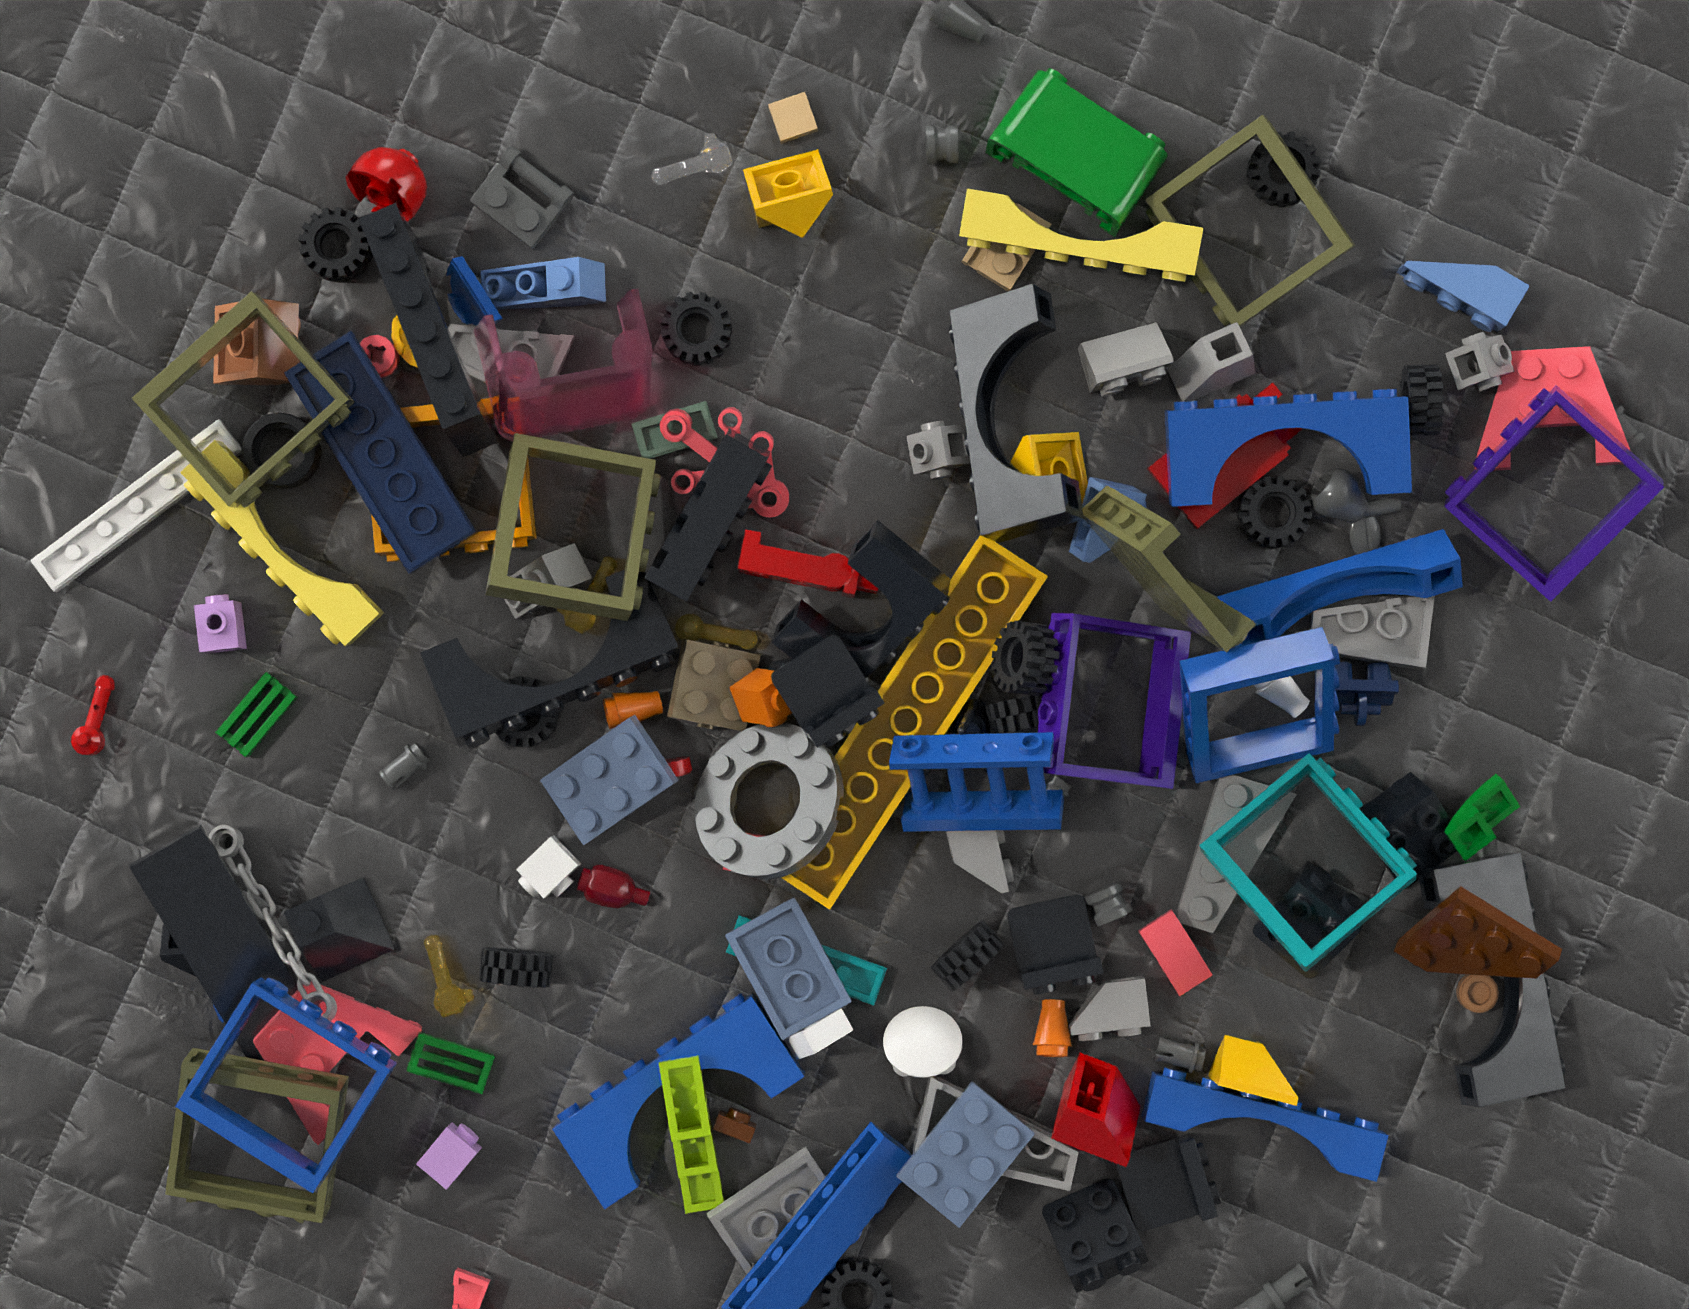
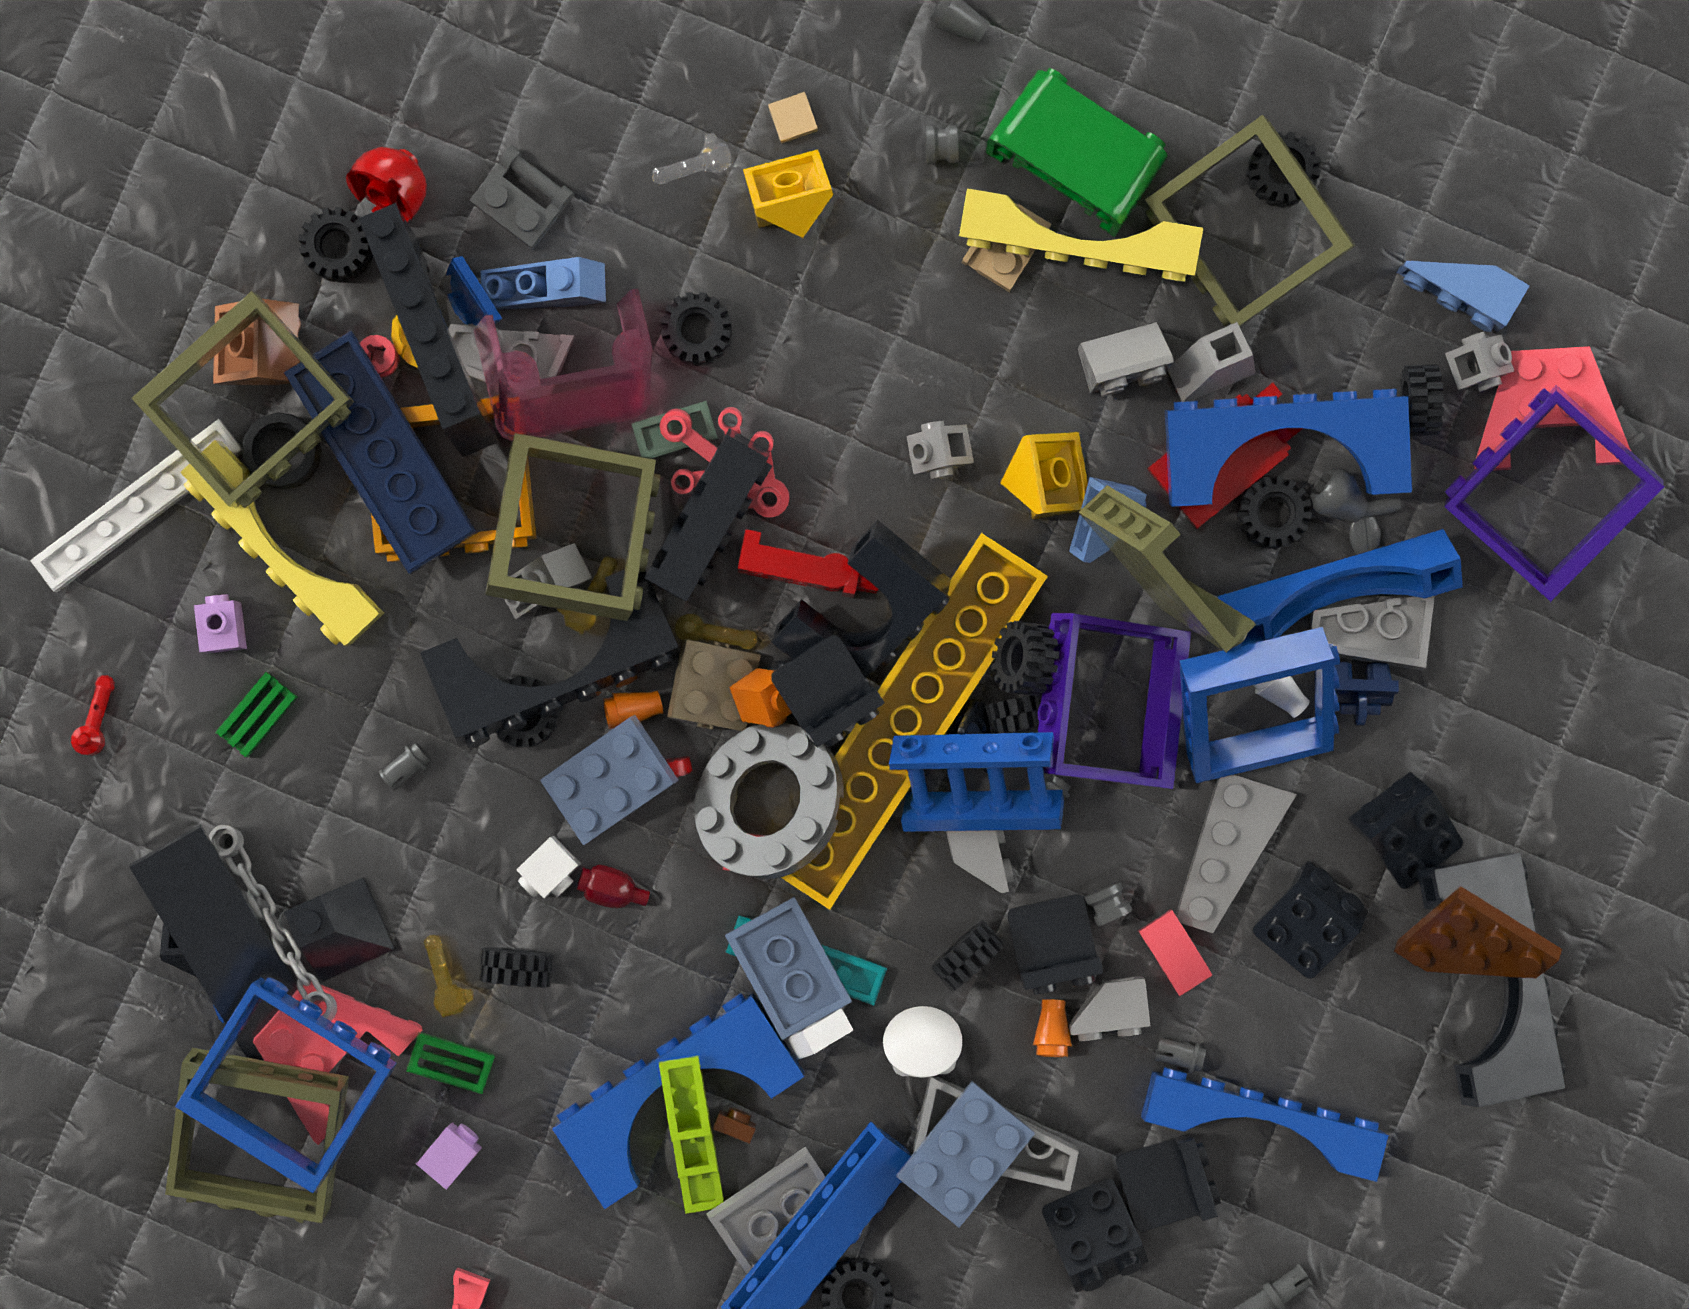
(986, 343): arch -> none
(1097, 1111): red slope -> none
(1250, 1069): yellow slope -> none
(1348, 805): teal window -> none
(1477, 993): medium nougat tile -> none
(1484, 809): green slope -> none

